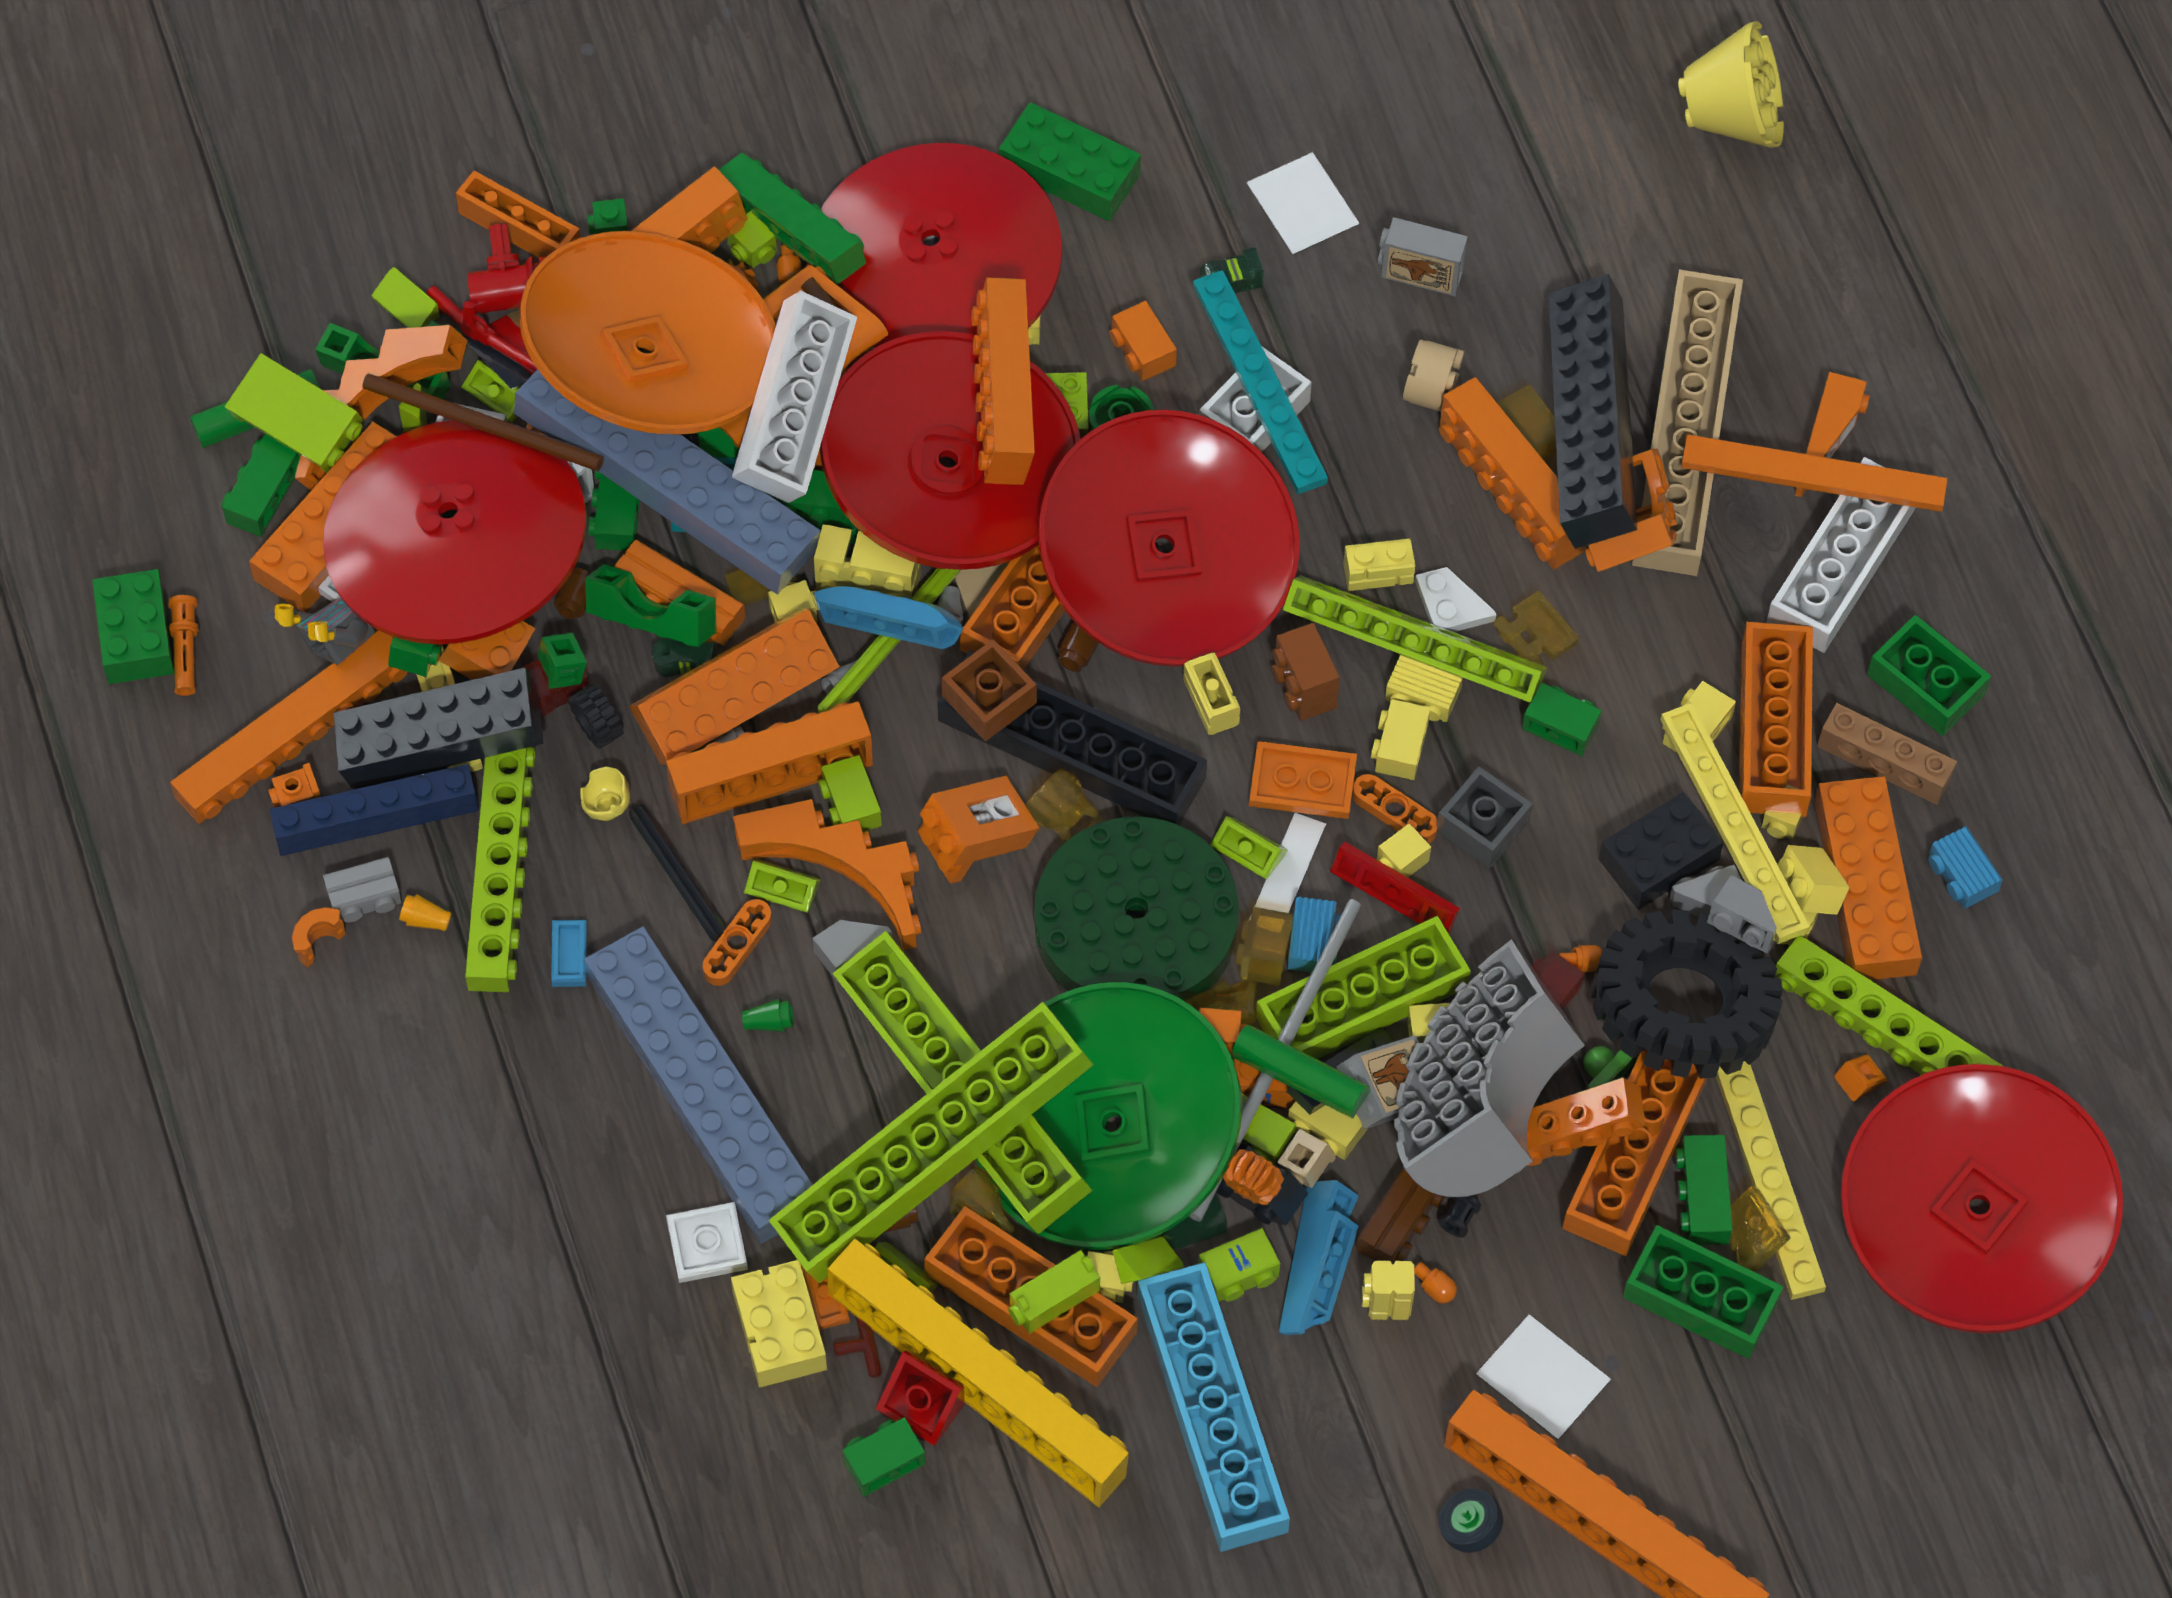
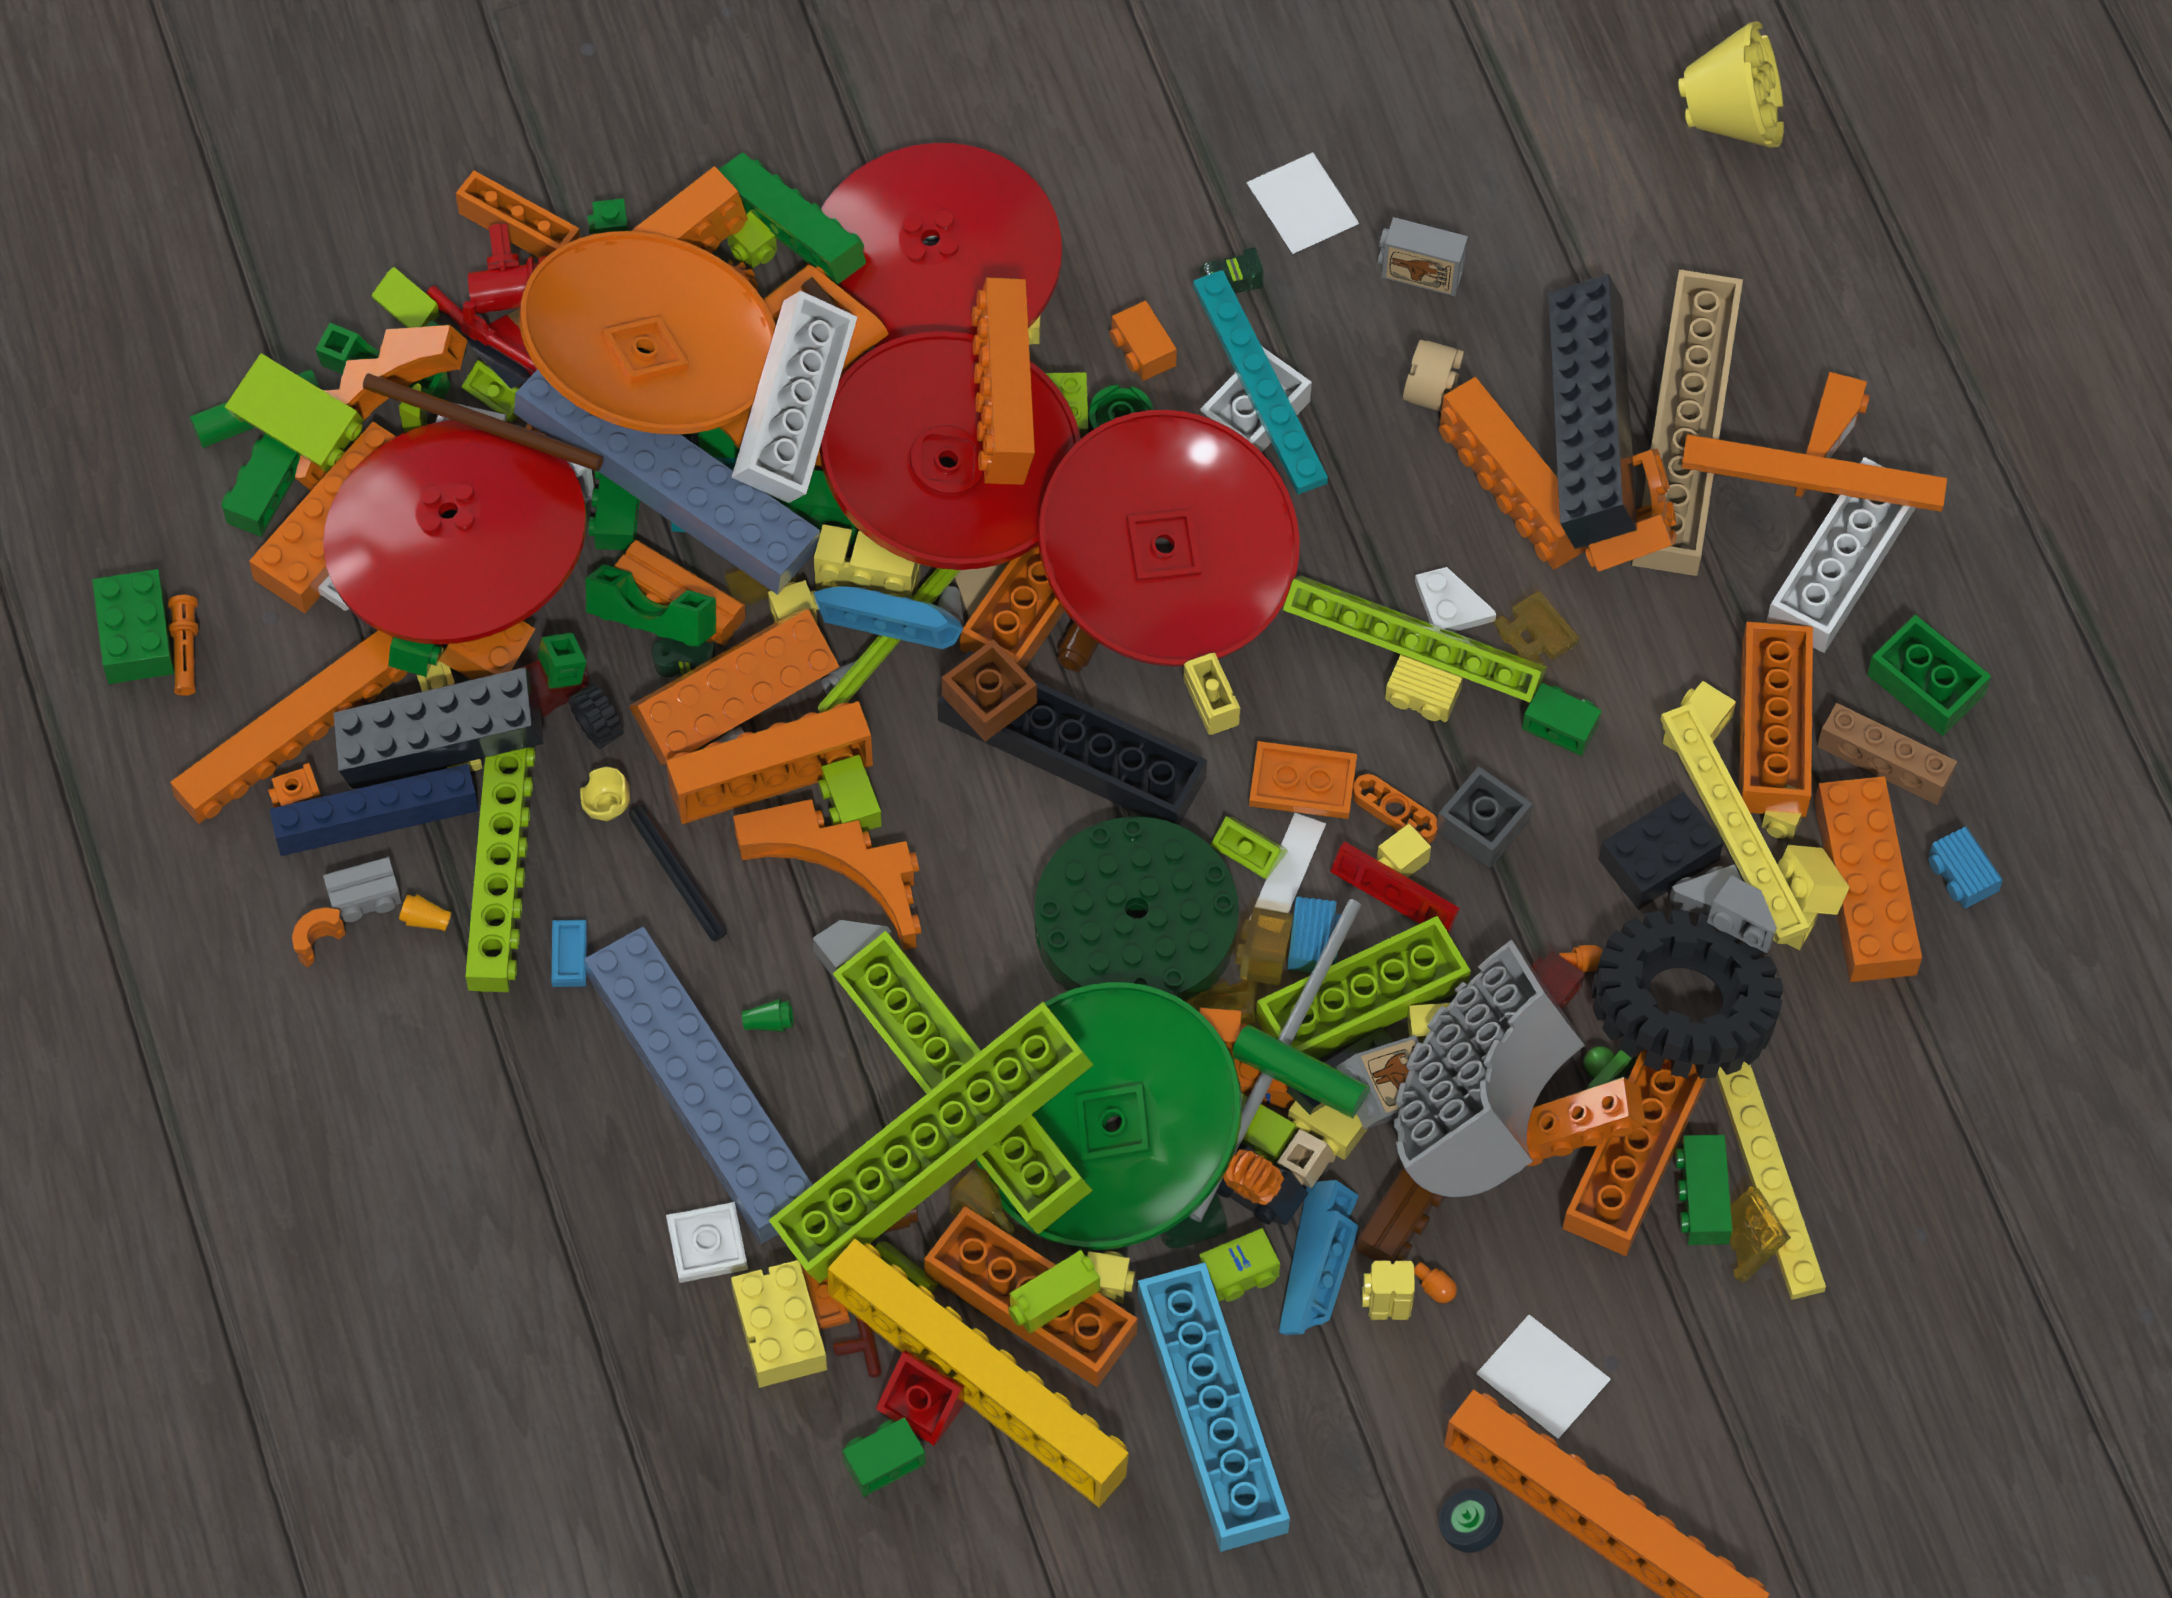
(329, 632): dark grey torso -> none
(572, 596): reddish brown brick -> none
(736, 958): orange beam -> none
(781, 885): lime slope -> none
(787, 265): orange cylinder -> none
(975, 825): orange brick -> none
(1061, 804): clear yellow piece -> none
(1072, 161): green brick -> none
(1145, 1260): lime slope -> none
(1305, 672): dark orange brick -> none
(1379, 564): light yellow brick -> none
(1402, 739): light yellow brick -> none
(1460, 1215): black bush -> none
(1531, 419): clear yellow brick -> none
(1702, 1292): green brick -> none
(1860, 1077): orange slope -> none
(1863, 995): lime brick -> none
(1995, 1140): red dish -> none

